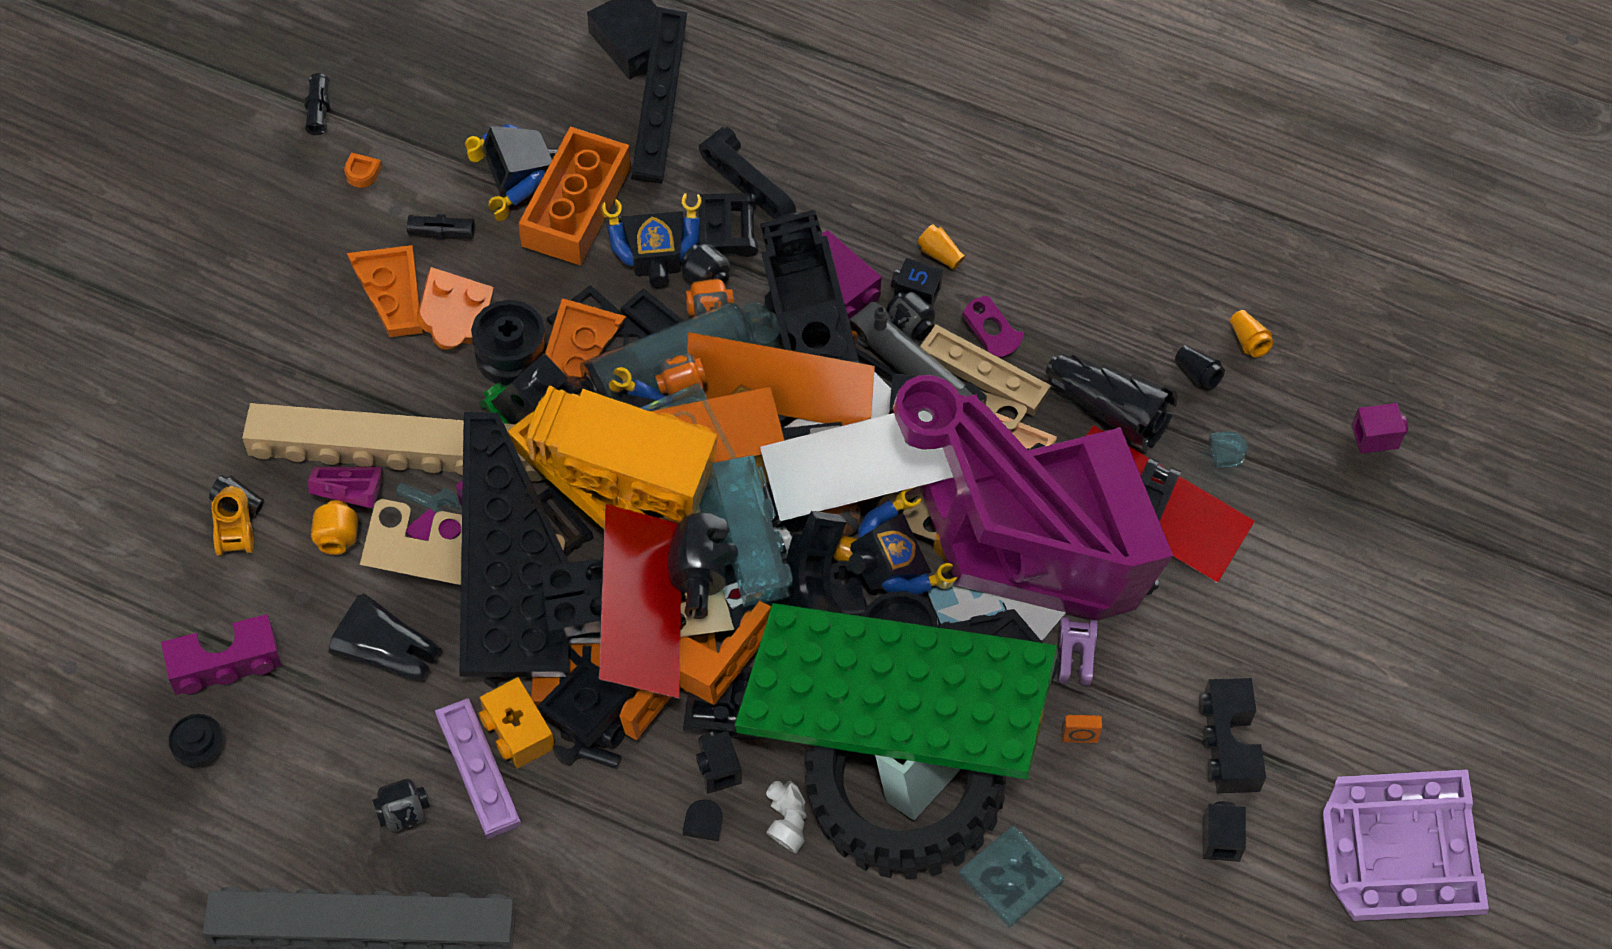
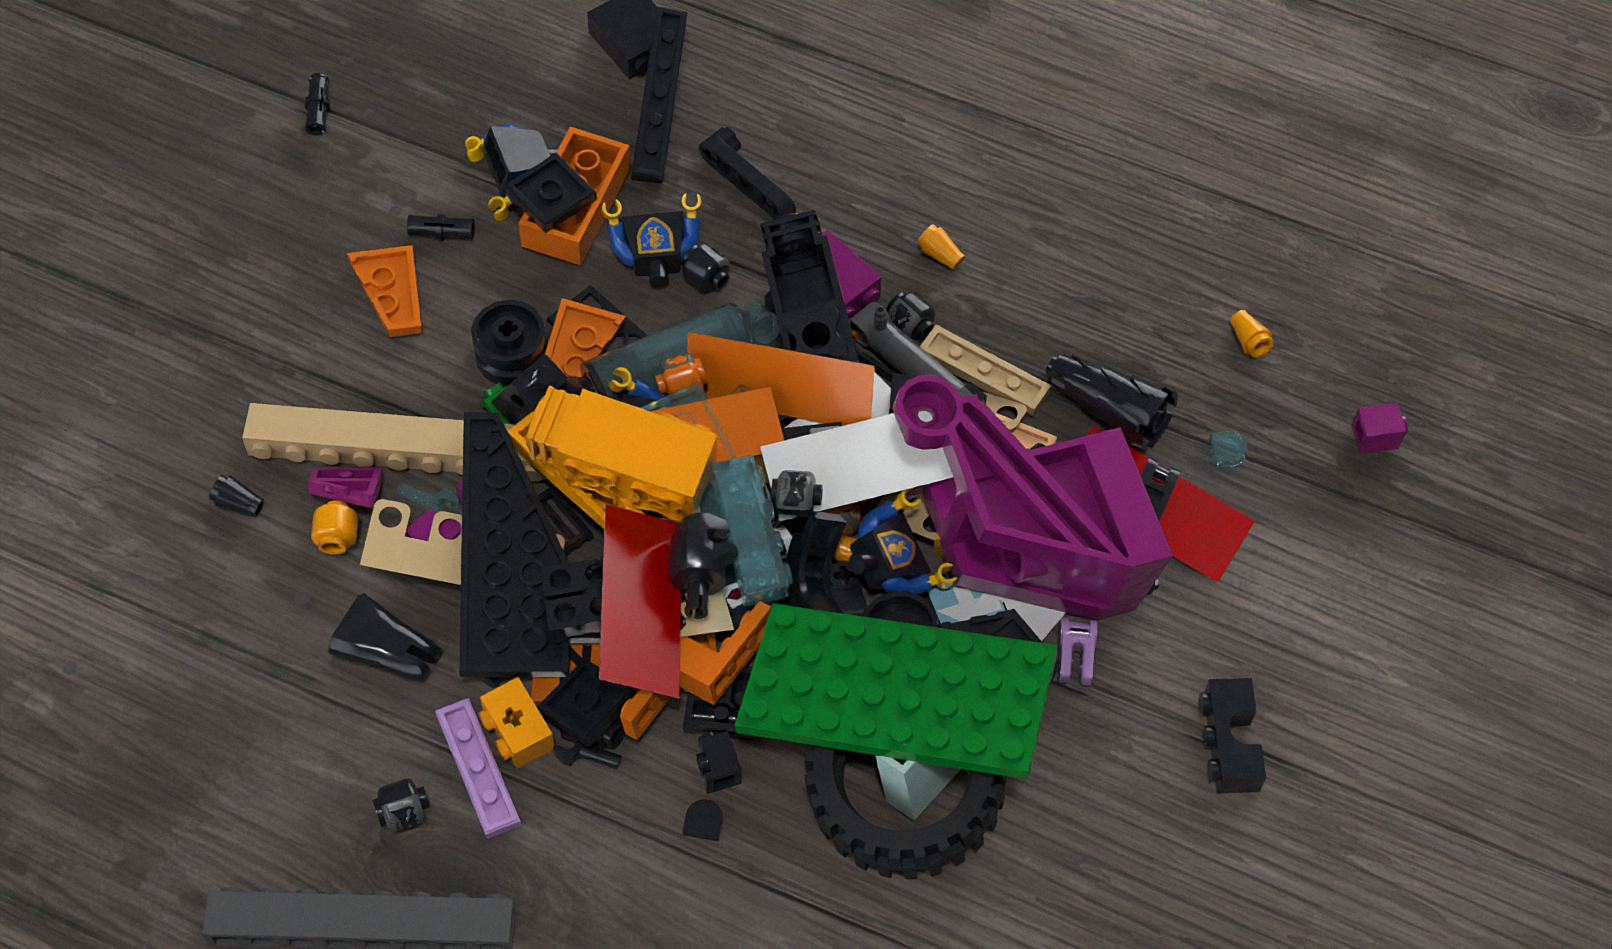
(196, 740): black plate -> none
(232, 529): light orange piece -> none
(251, 653): magenta arch -> none
(362, 170): orange tile -> none
(450, 307): orange plate -> none
(551, 192): none -> black tile
(649, 313): black tile -> none
(707, 296): orange head -> none
(716, 224): black plate -> none
(790, 803): white arm -> none
(796, 493): none -> head
(918, 278): black brick -> none
(1000, 345): magenta piece -> none
(1011, 876): clear light blue tile -> none
(1082, 728): orange tile -> none
(1200, 367): black cone -> none
(1224, 831): black brick -> none
(1404, 846): lavender wedge -> none

